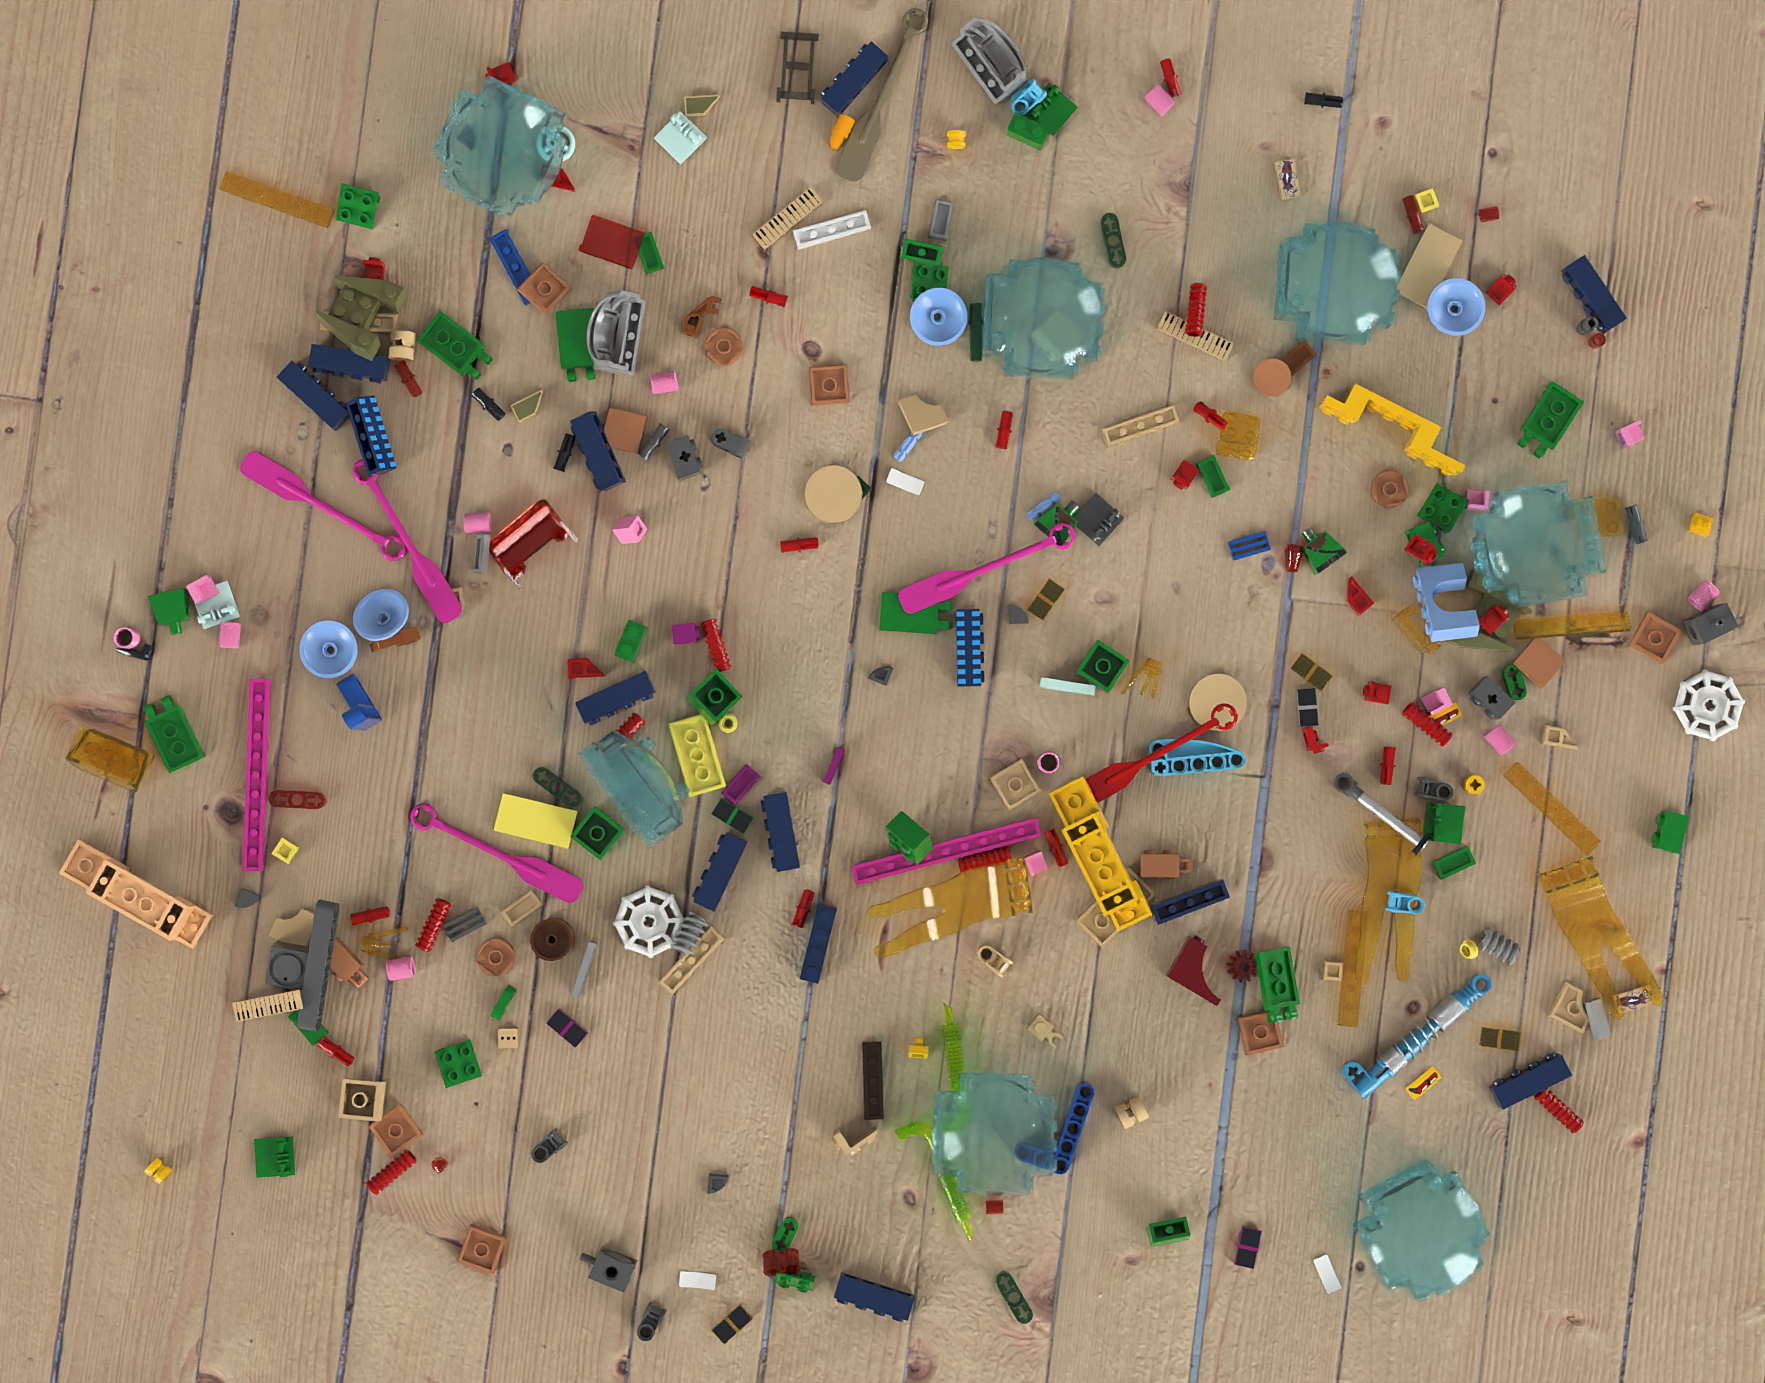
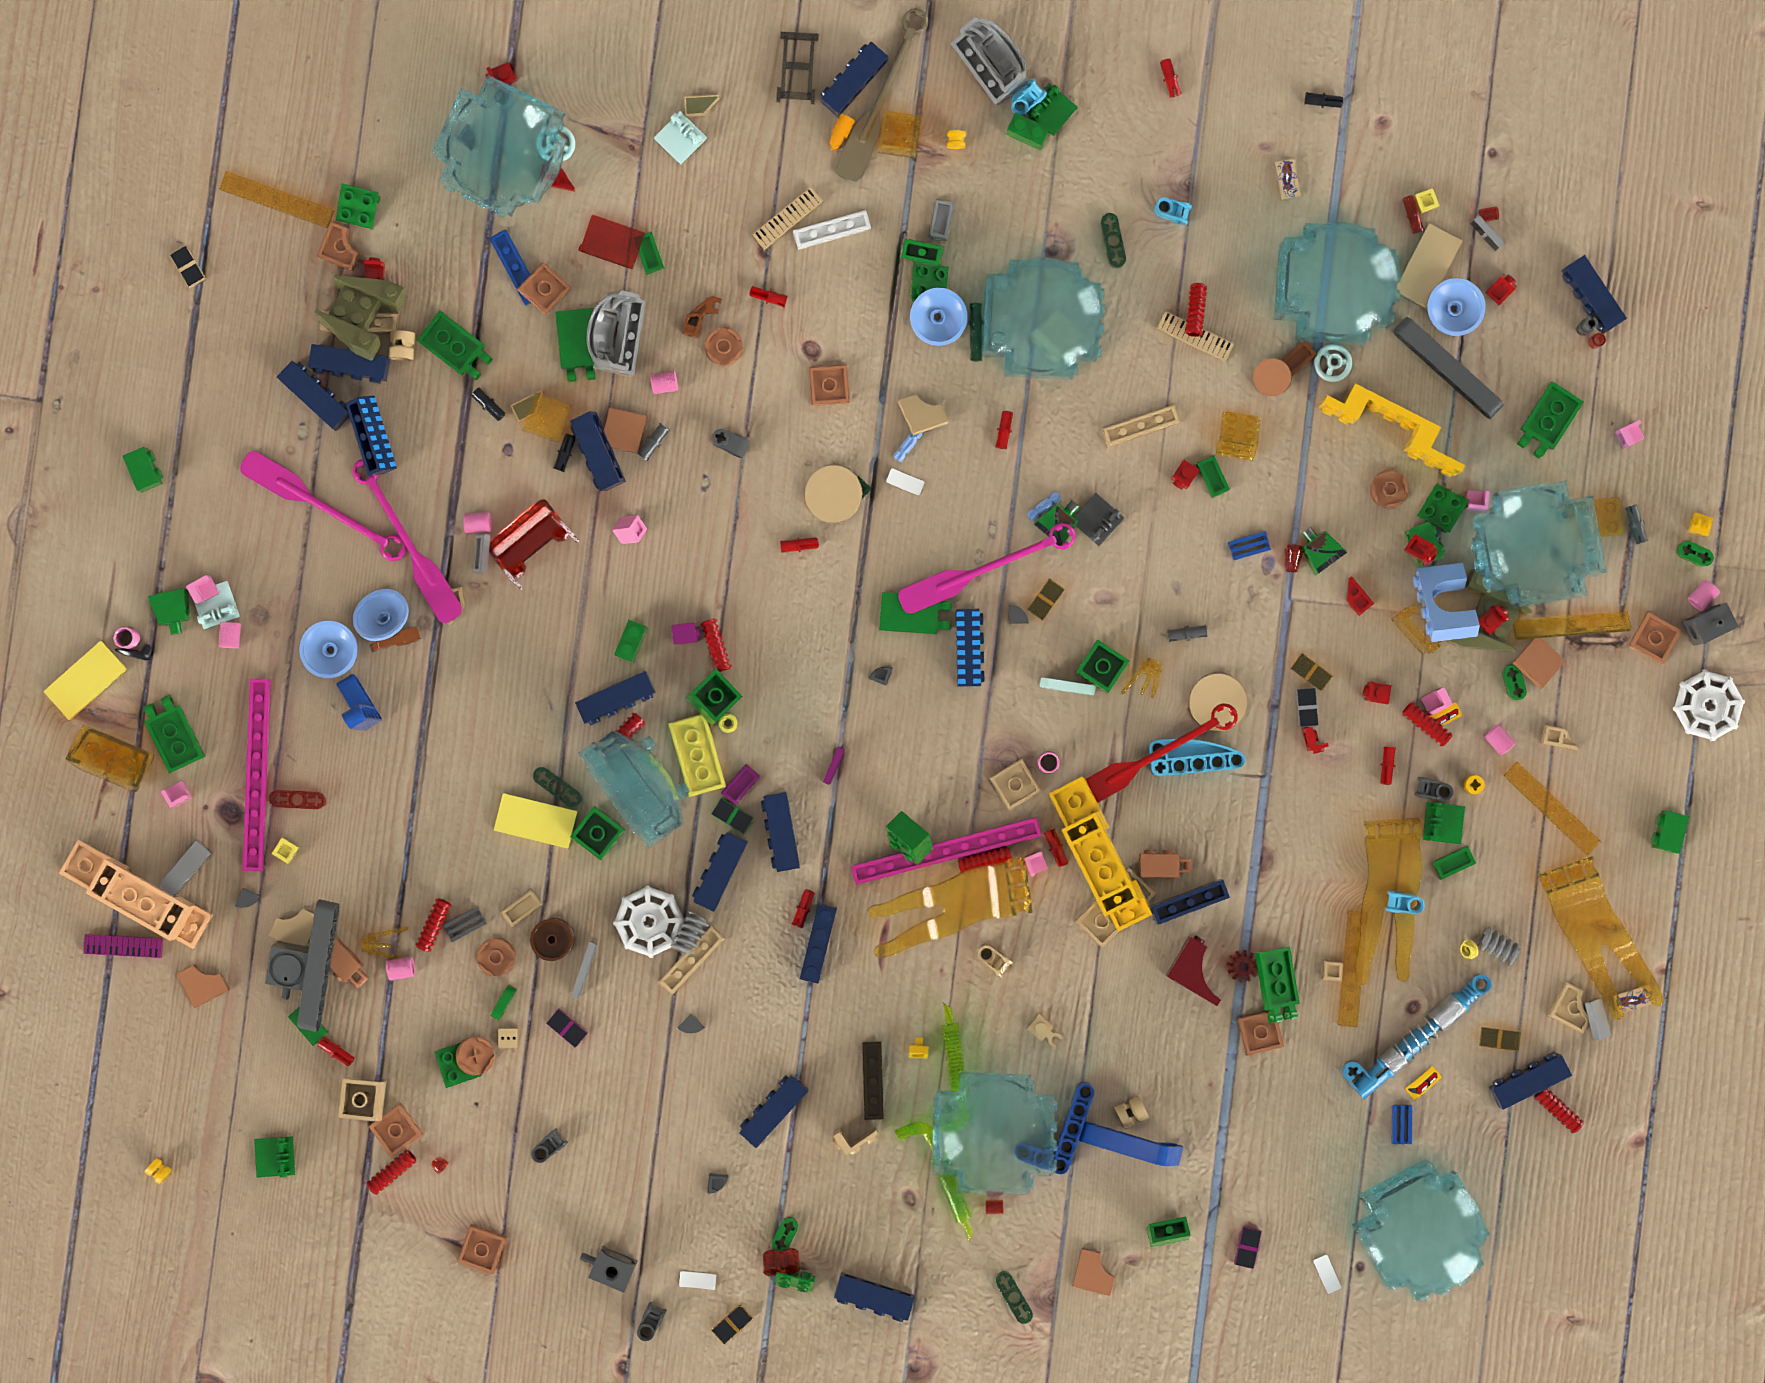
(85, 680): none -> light yellow tile
(123, 946): none -> magenta tile
(143, 469): none -> green brick
(176, 794): none -> bright pink panel
(185, 868): none -> light grey tile
(187, 266): none -> black tile
(201, 986): none -> nougat tile
(267, 1005): tan tile -> none
(337, 248): none -> nougat tile
(370, 915): red axle -> none
(408, 378): clear red axle -> none
(475, 1056): none -> nougat tile
(530, 869): dark pink piece -> none
(546, 417): none -> clear yellow brick
(582, 669): red tile -> none
(677, 449): dark grey brick -> none
(690, 1025): none -> dark grey tile
(774, 1110): none -> dark blue brick
(899, 134): none -> clear yellow brick
(1091, 1274): none -> nougat tile
(1153, 1152): none -> blue beam
(1159, 100): bright pink piece -> none
(1174, 210): none -> medium azure piece
(1187, 633): none -> dark grey pin
(1210, 415): red axle -> none
(1345, 361): none -> light aqua piece
(1381, 812): flat silver piece -> none
(1394, 1140): none -> blue tile
(1448, 367): none -> dark grey beam
(1487, 233): none -> light grey tile
(1501, 701): dark grey brick -> none
(1693, 558): none -> green beam

